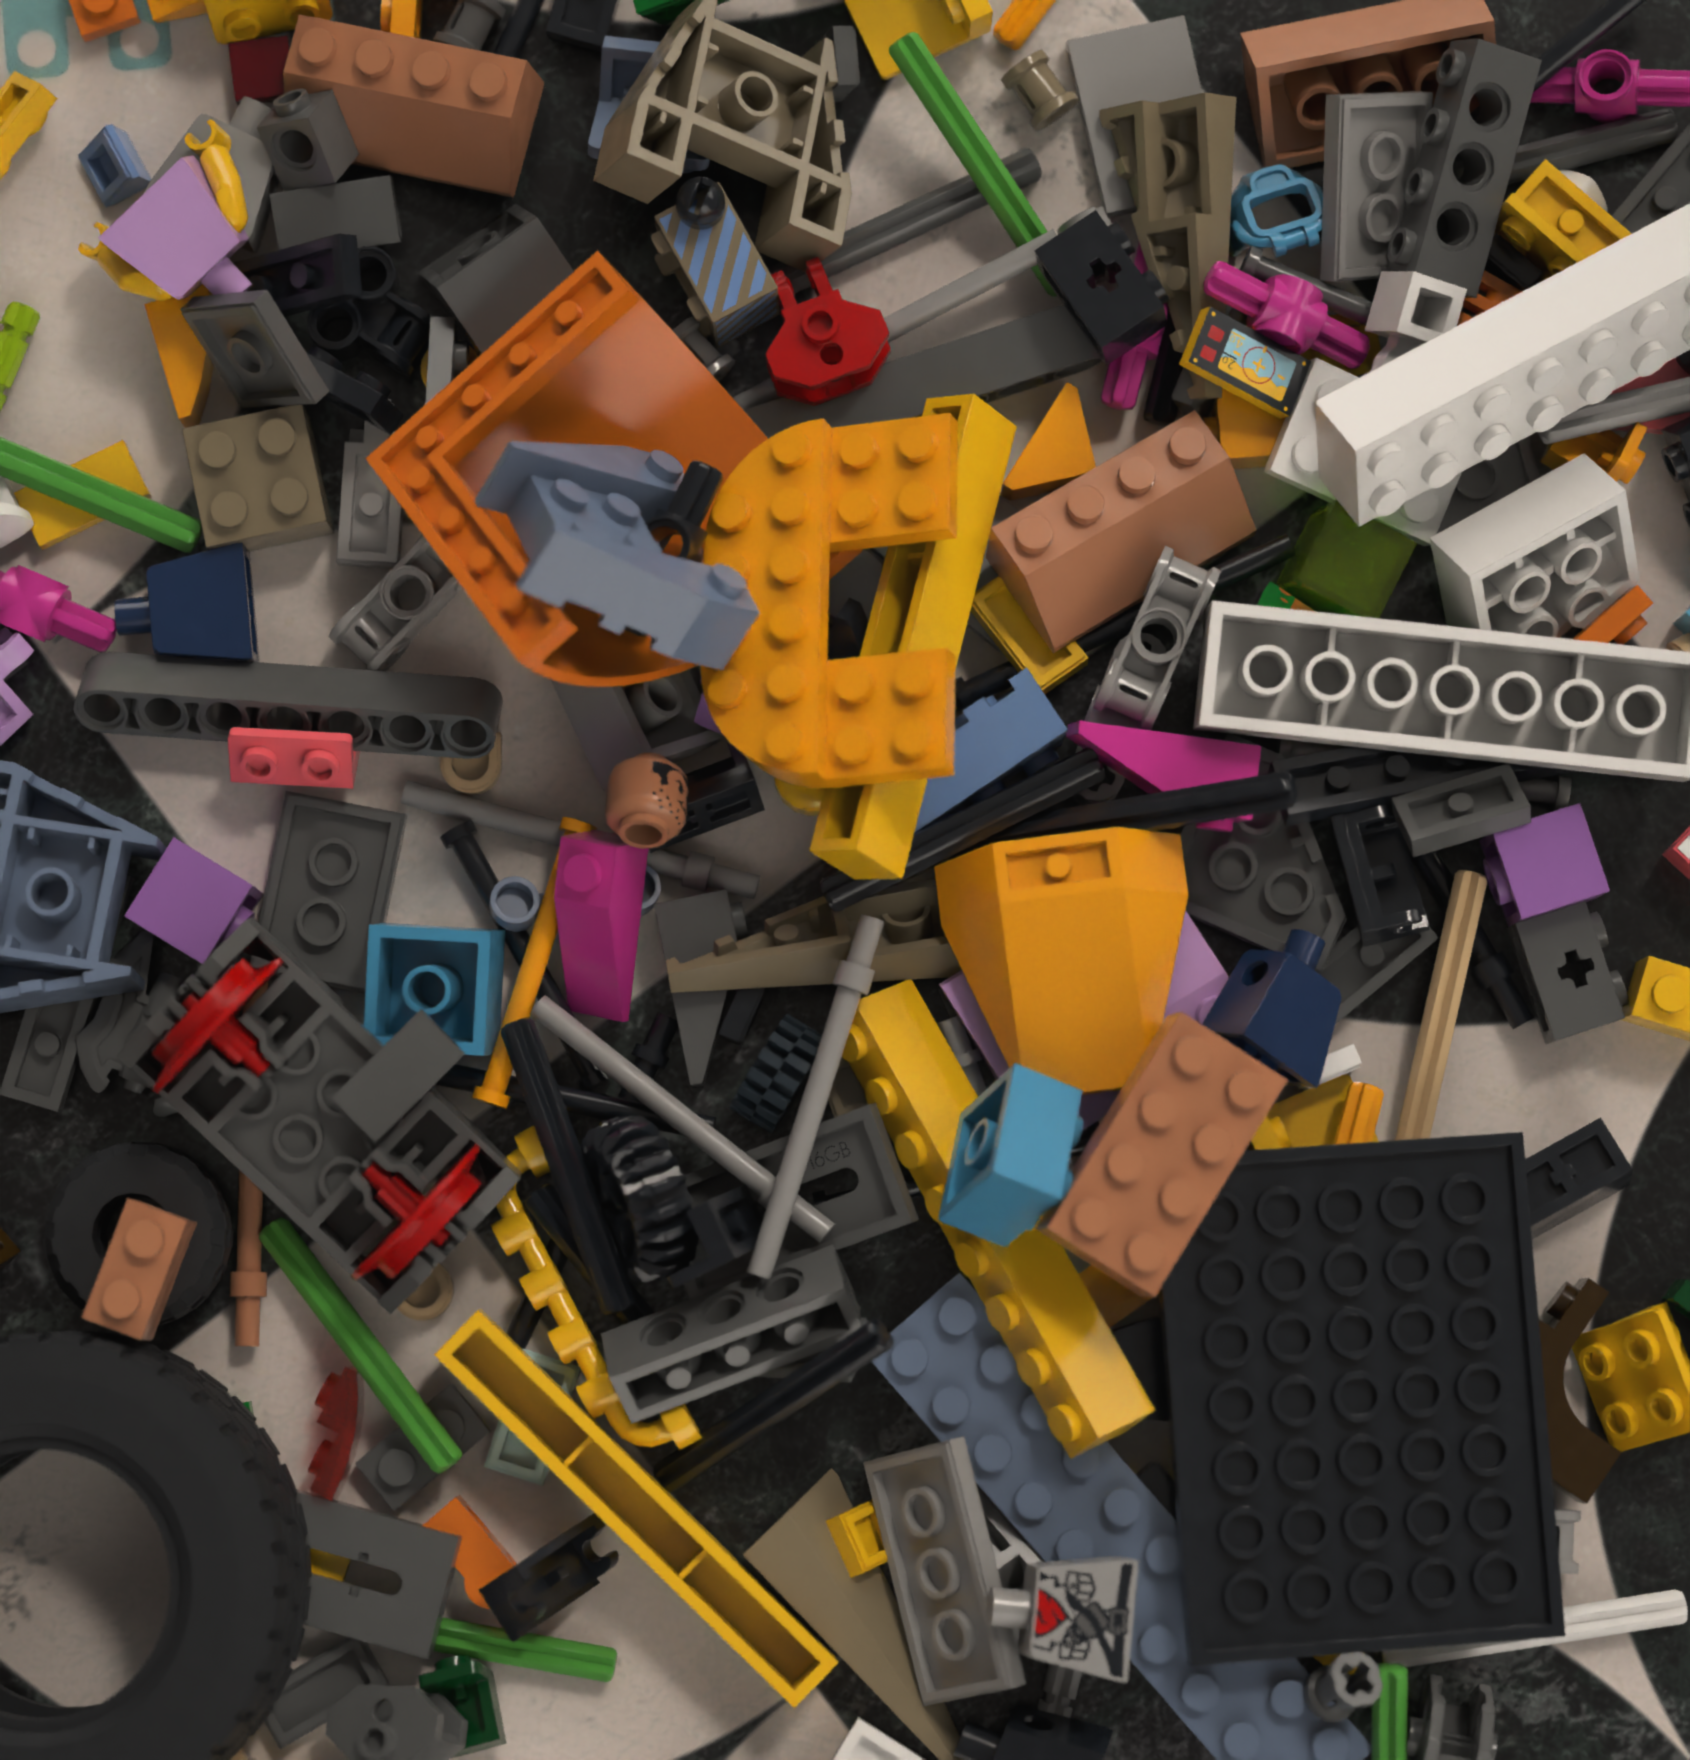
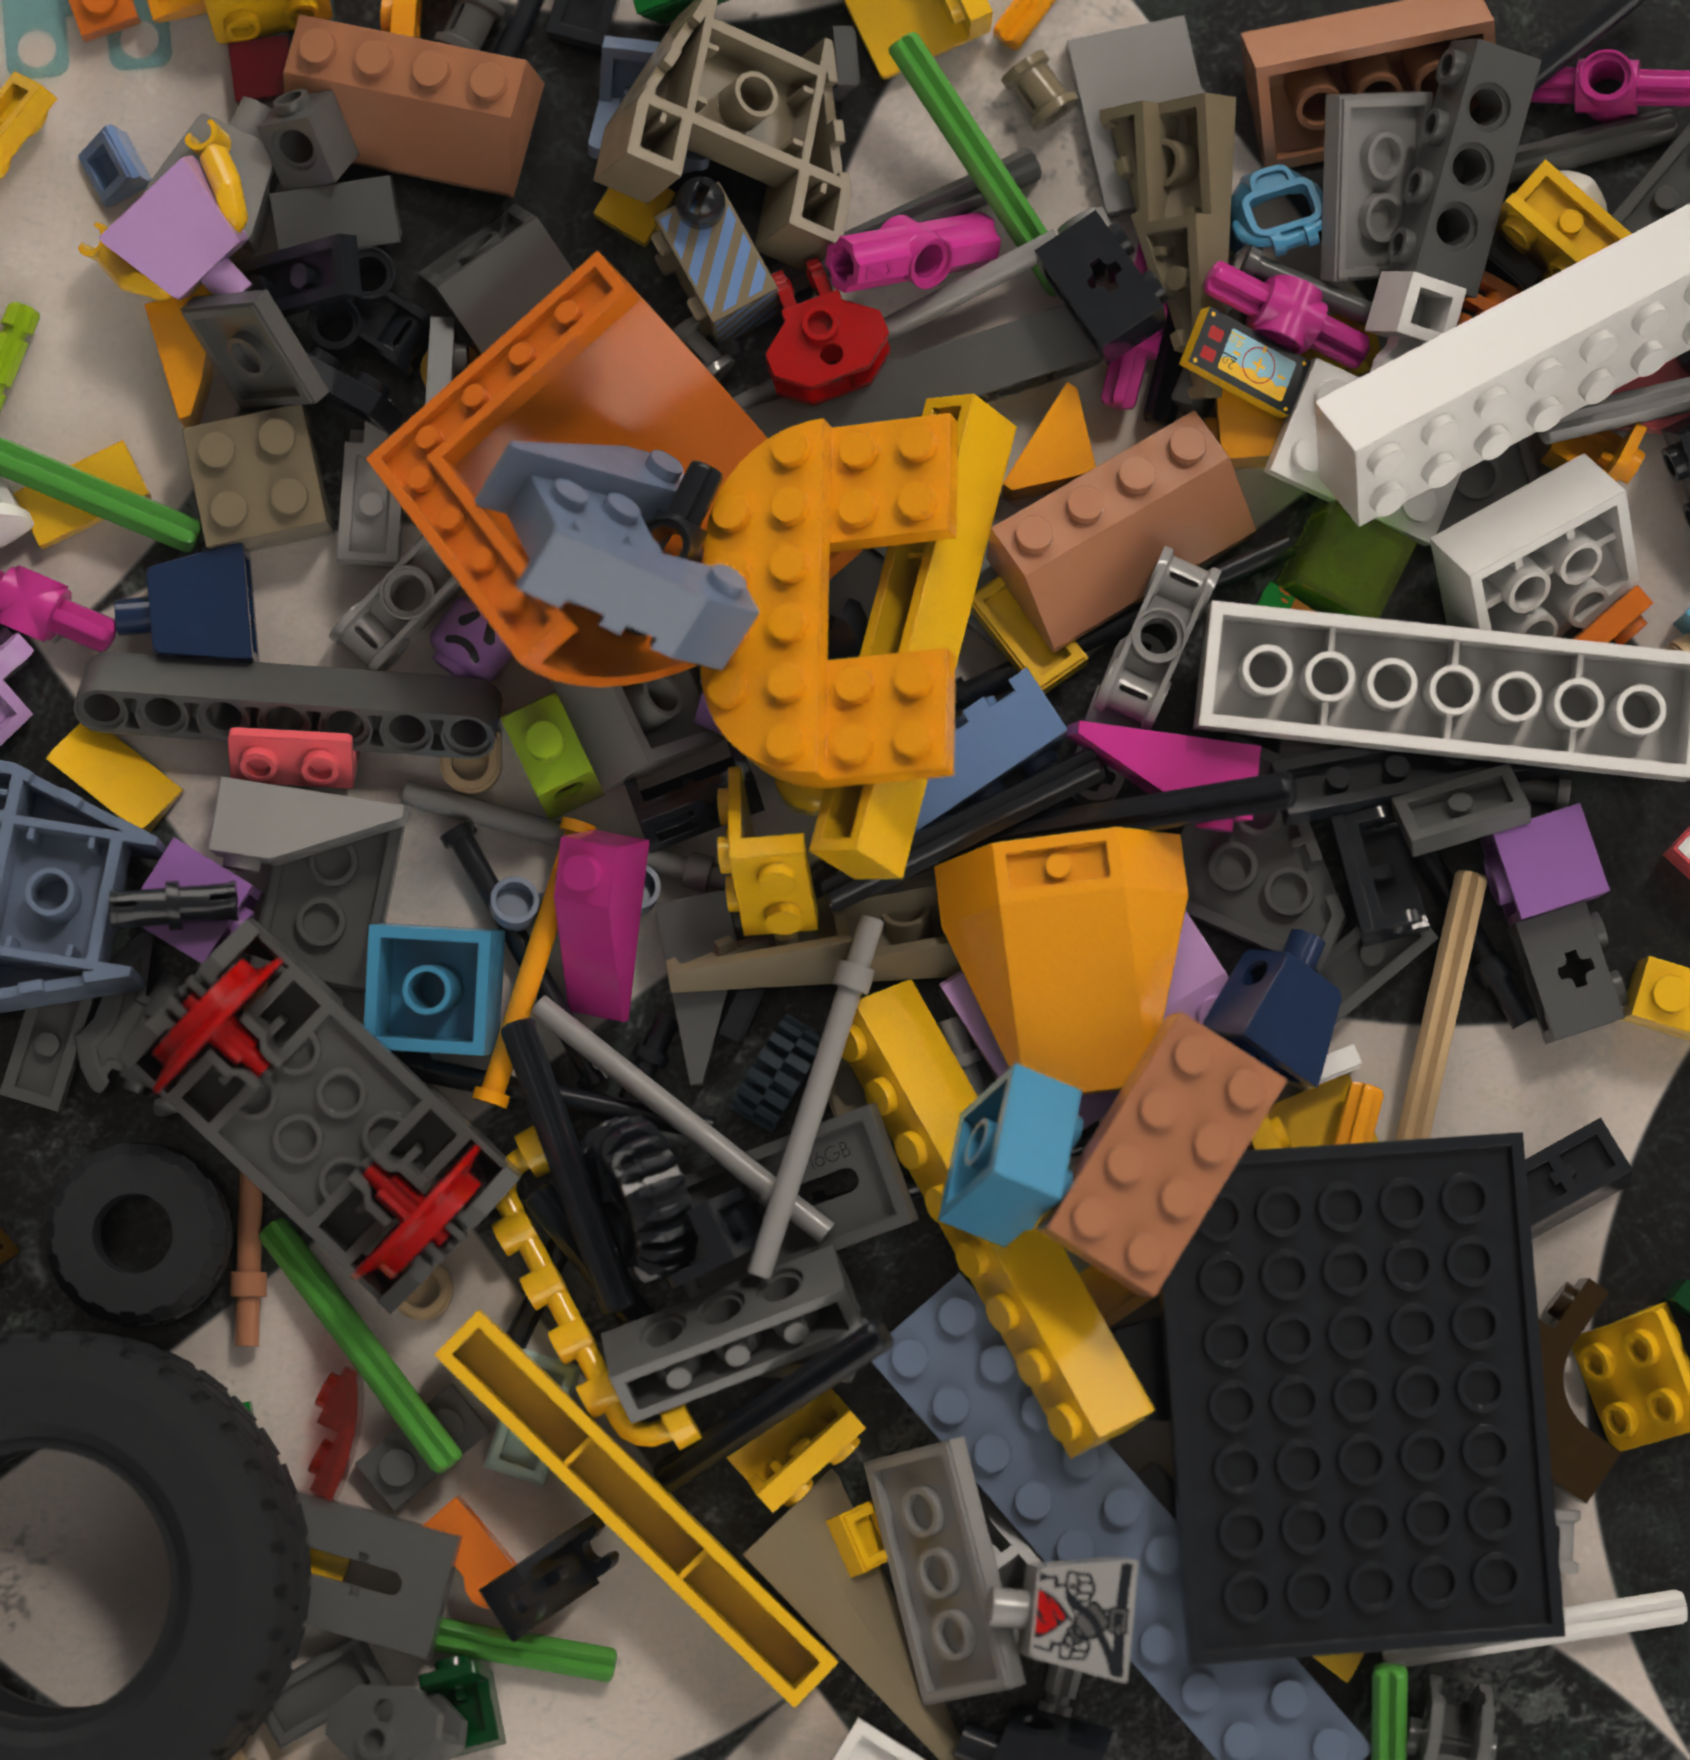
(116, 776): none -> yellow slope
(139, 1270): nougat brick -> none
(174, 905): none -> black pin
(284, 824): none -> light grey slope
(398, 1075): dark grey tile -> none
(468, 643): none -> medium lavender head
(552, 755): none -> lime torso
(632, 216): none -> yellow tile
(646, 800): nougat head -> none
(769, 873): none -> yellow bracket
(797, 1448): none -> yellow bracket
(912, 251): none -> dark pink piece
(1350, 1691): dark grey bush -> none

